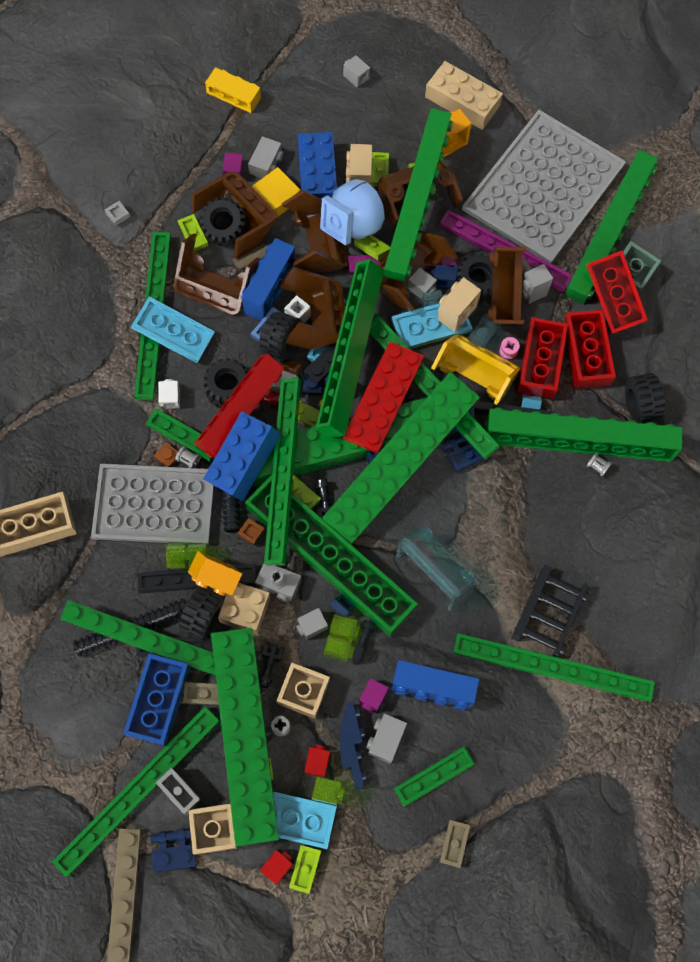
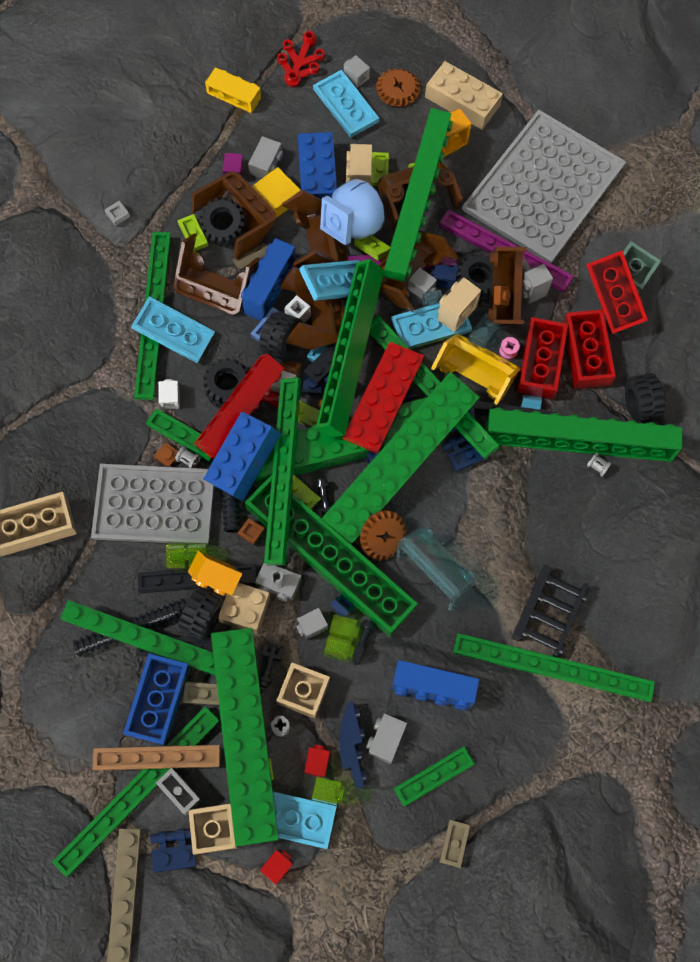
(156, 757): none -> medium nougat plate
(299, 61): none -> red plant
(305, 869): lime plate -> none
(329, 279): none -> medium azure plate
(346, 103): none -> medium azure plate
(373, 696): magenta brick -> none
(379, 524): none -> dark orange gear
(394, 95): none -> dark orange gear
(501, 295): none -> dark orange plate
(613, 222): green brick -> none

